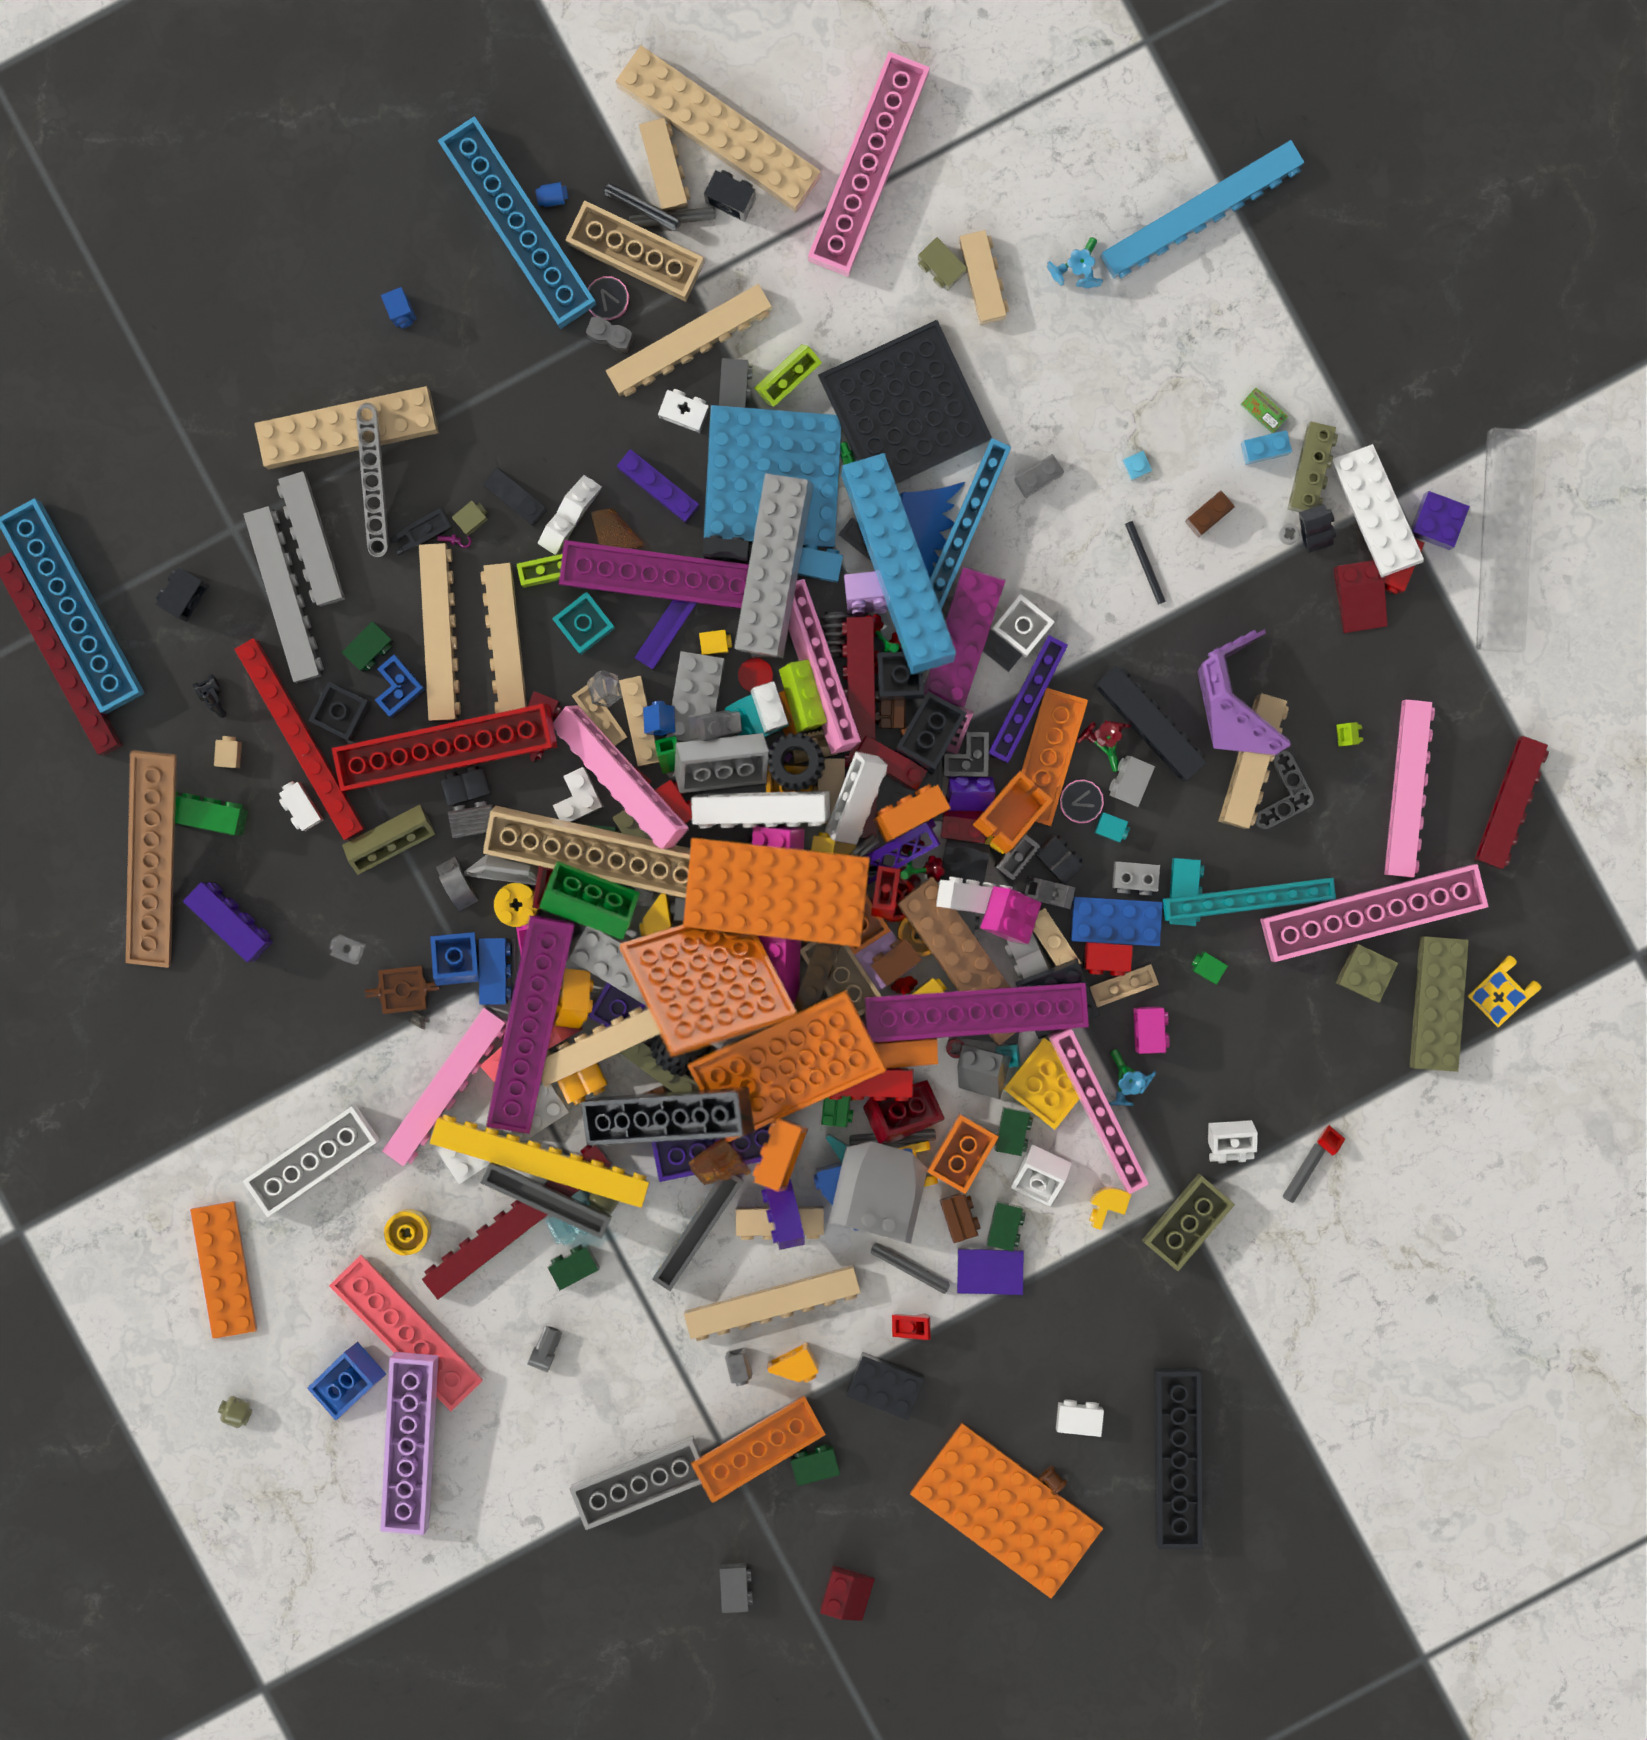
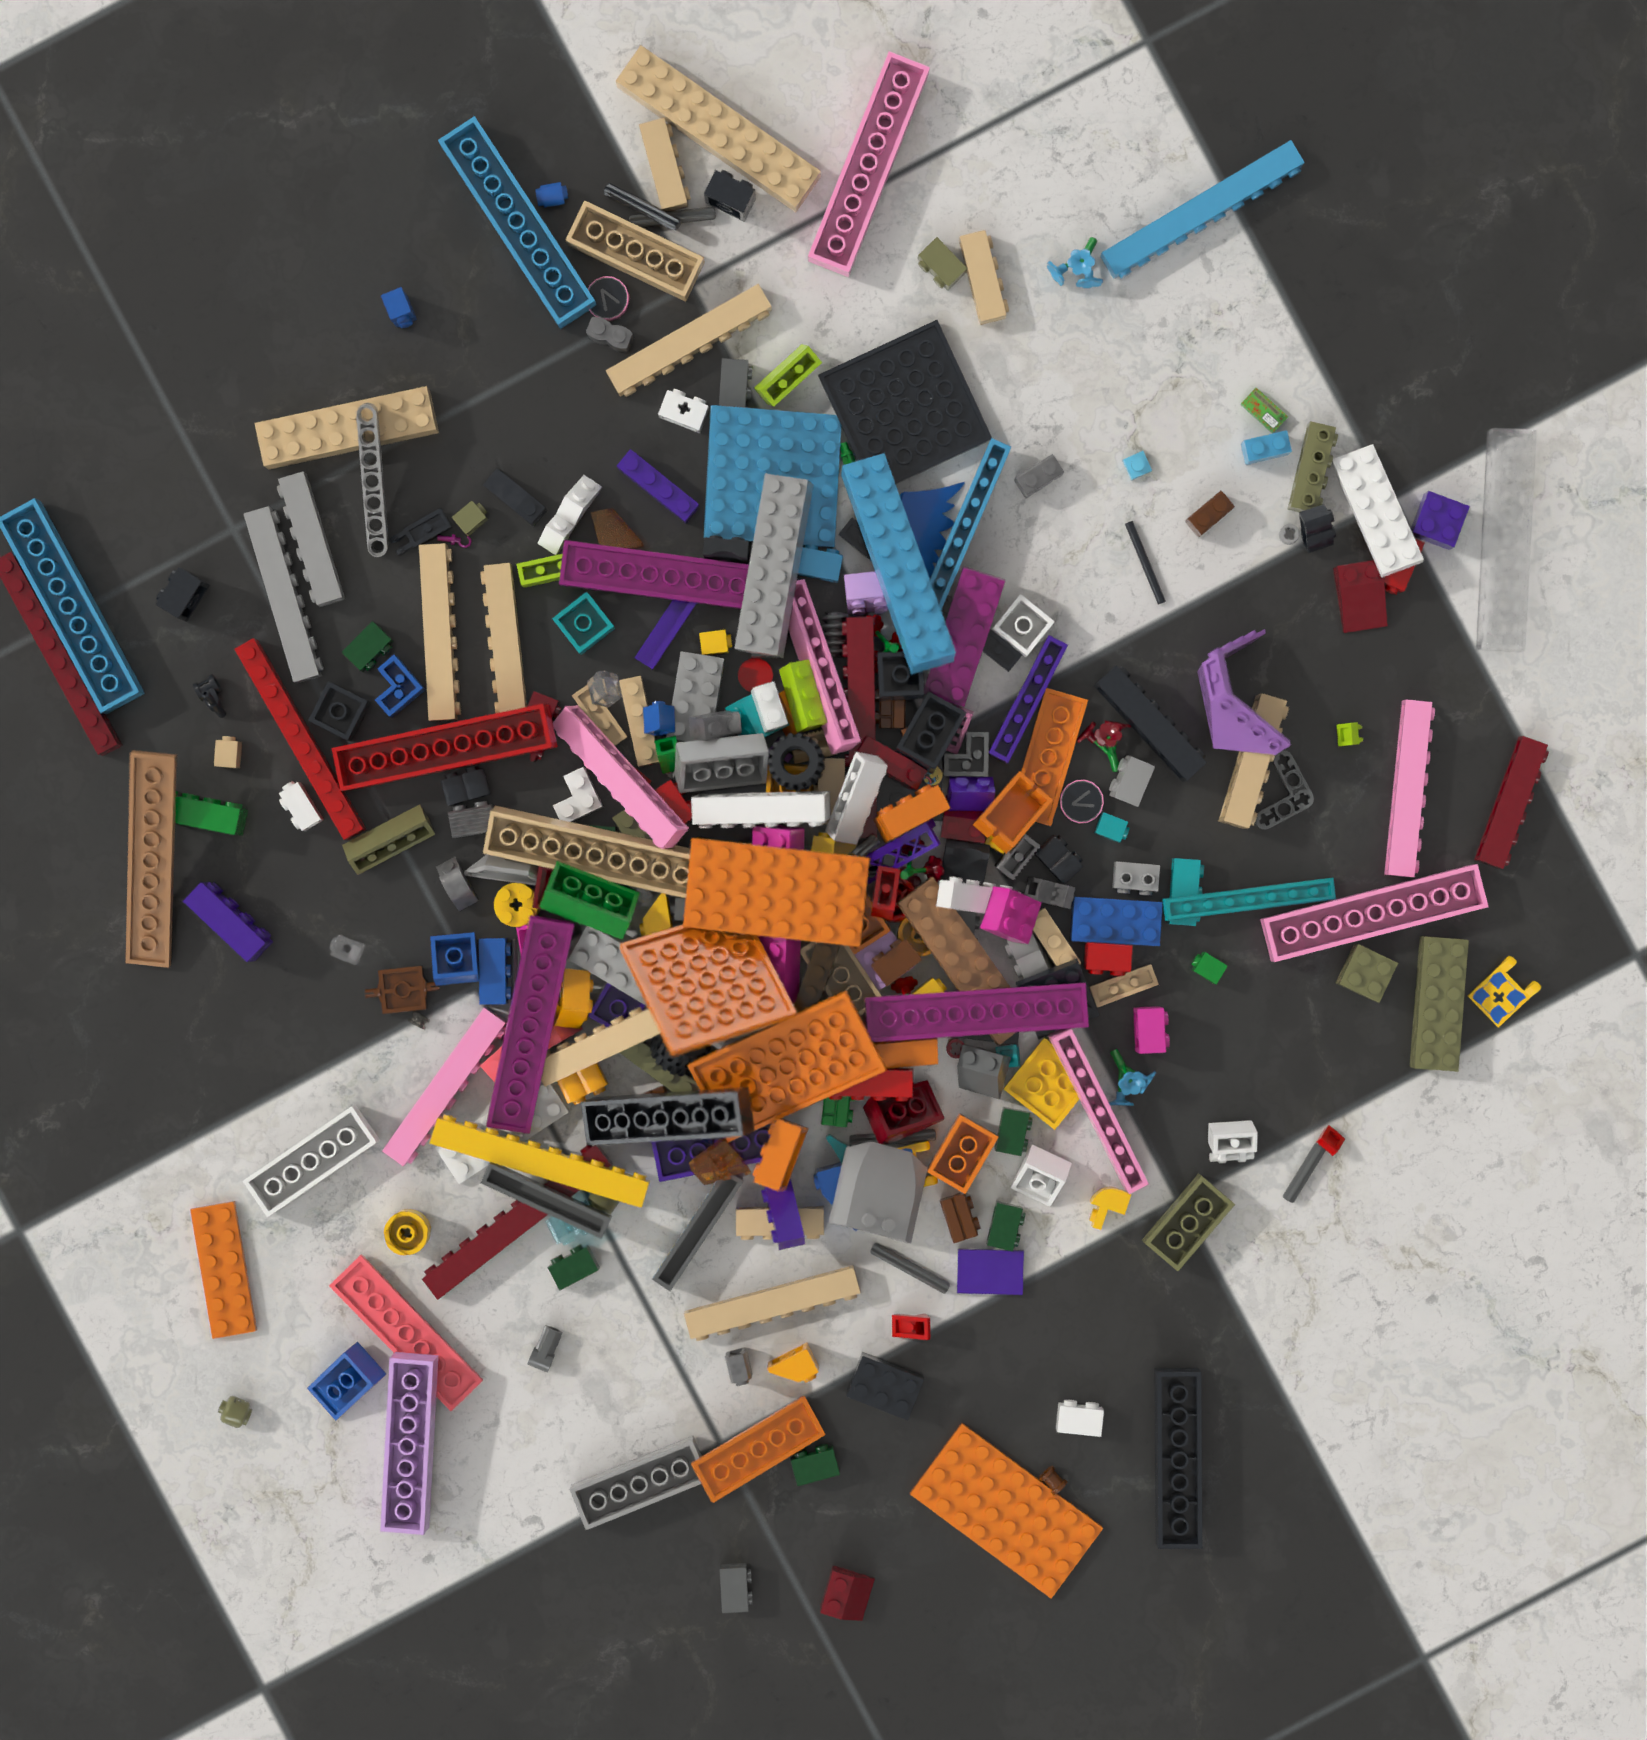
(934, 779): none -> tile

